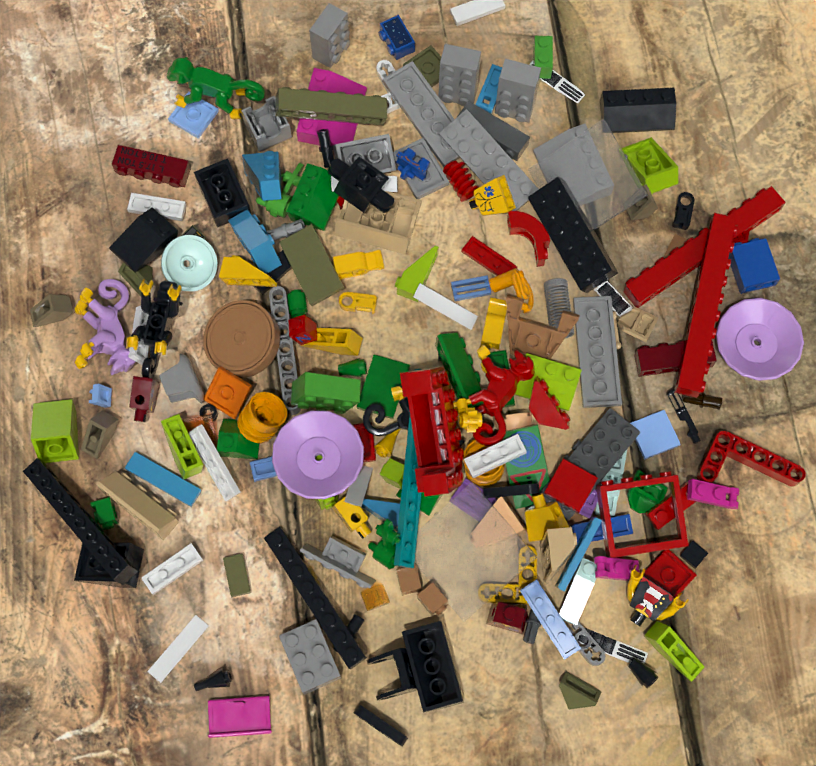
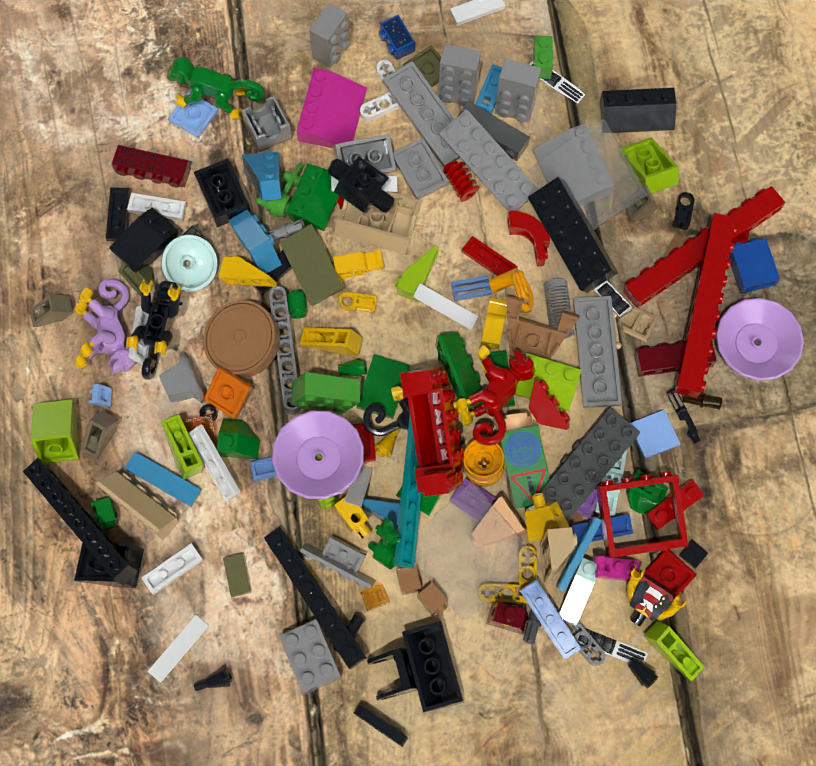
(117, 213): none -> black plate
(143, 389): dark red torso -> none
(239, 716): dark pink door -> none
(262, 417): light orange wheel -> none
(302, 329): red brick -> none
(325, 147): black pin -> none
(330, 106): olive brick -> none
(392, 473): lime brick -> none
(409, 167): blue hips -> none
(470, 420): yellow gear -> none
(493, 197): yellow torso -> none
(495, 456): white plate -> none
(511, 490): black beam -> none
(570, 485): red tile -> none
(577, 692): olive slope -> none
(712, 494): dark pink plate -> none
(748, 459): red beam -> none

